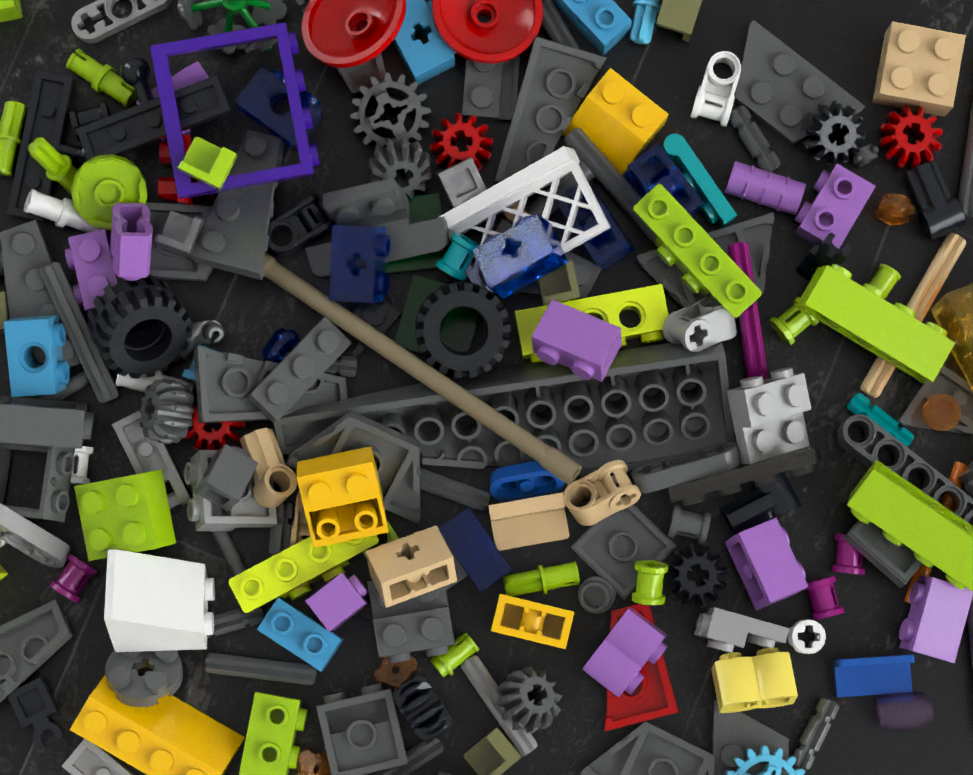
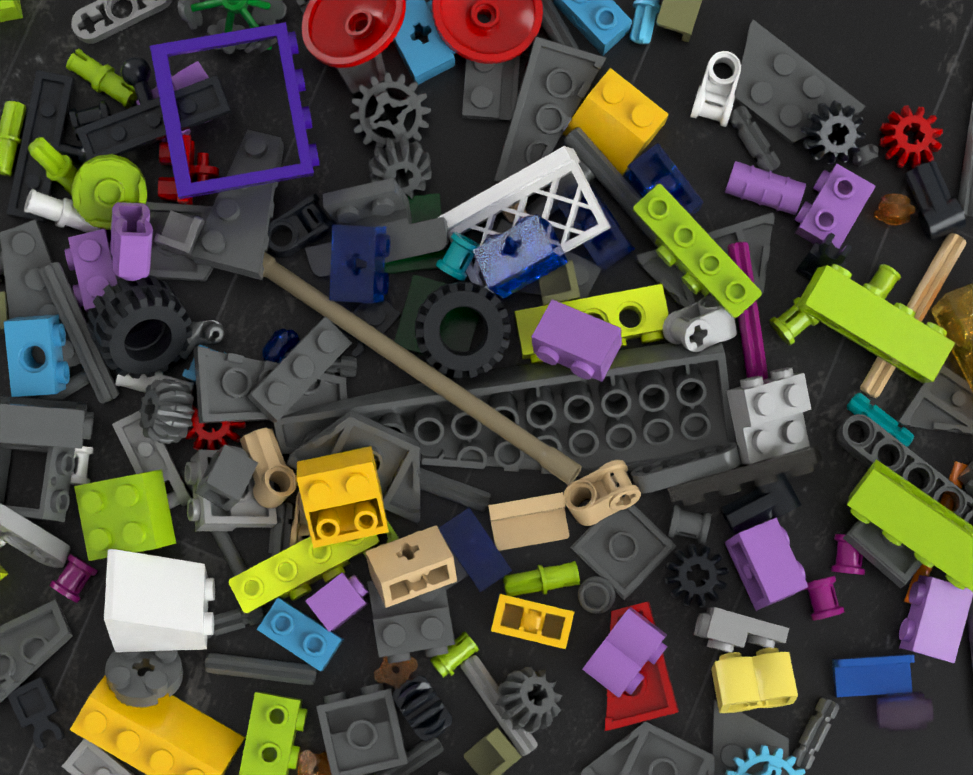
(208, 163): lime panel -> none
(262, 93): clear blue brick -> none
(460, 182): flat silver panel -> none
(471, 136): red gear -> none
(523, 482): blue plate -> none
(649, 582): lime bush -> none
(715, 205): teal plate -> none
(812, 646): white bush -> none
(919, 68): tan brick -> none
(941, 412): clear orange plate -> none

